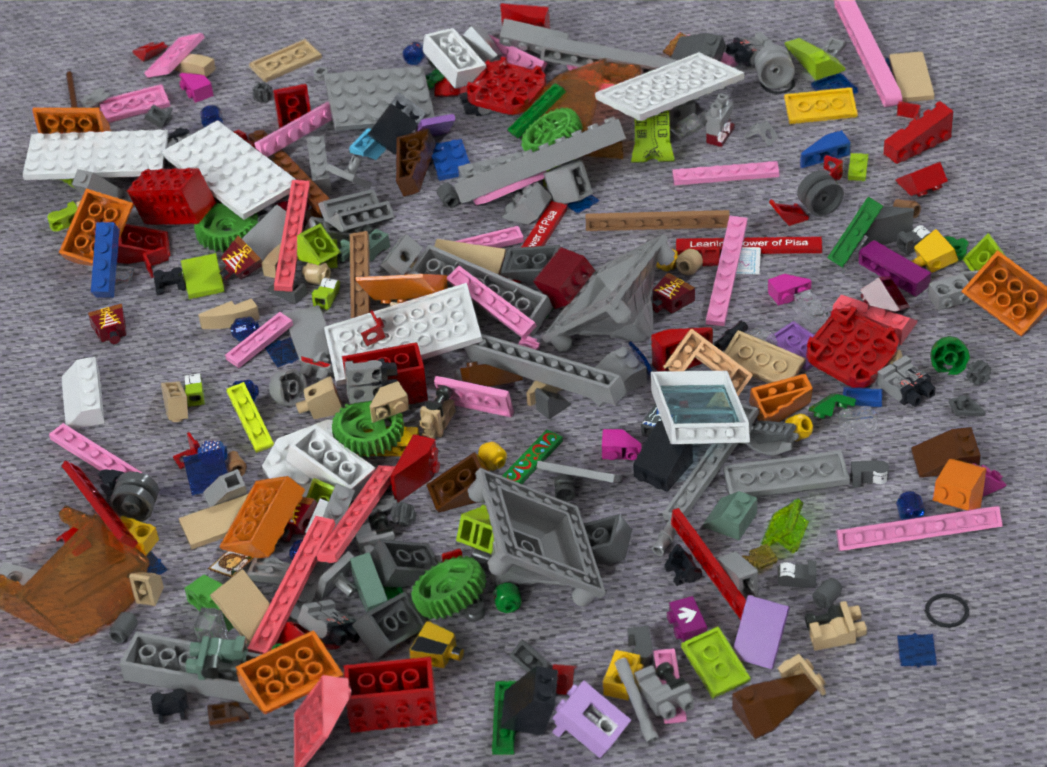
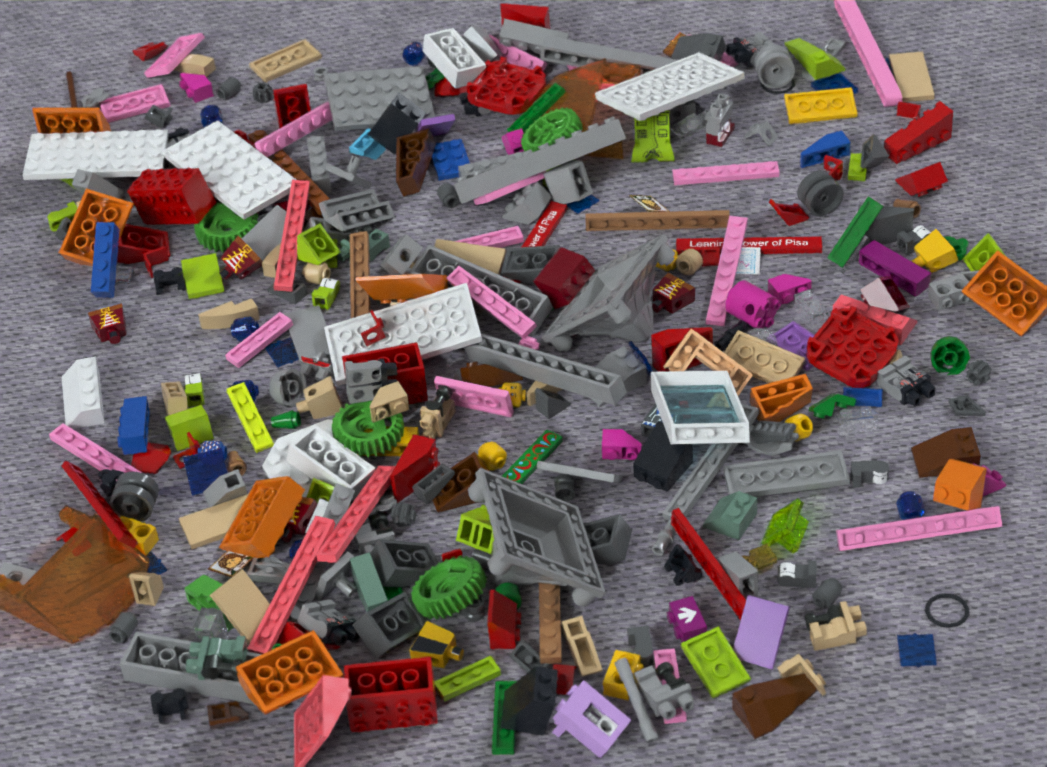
(63, 228): none -> dark grey tile
(134, 425): none -> blue brick
(153, 459): none -> red slope
(191, 420): none -> lime slope
(228, 88): none -> dark grey brick
(286, 420): none -> green cone
(429, 487): none -> dark grey slope
(467, 678): none -> lime plate
(503, 622): none -> red slope
(512, 141): none -> dark pink slope
(516, 393): none -> yellow head
(550, 623): none -> medium nougat plate
(581, 646): none -> tan slope
(649, 203): none -> sticker
(752, 305): none -> dark pink cylinder
(872, 152): none -> dark grey slope

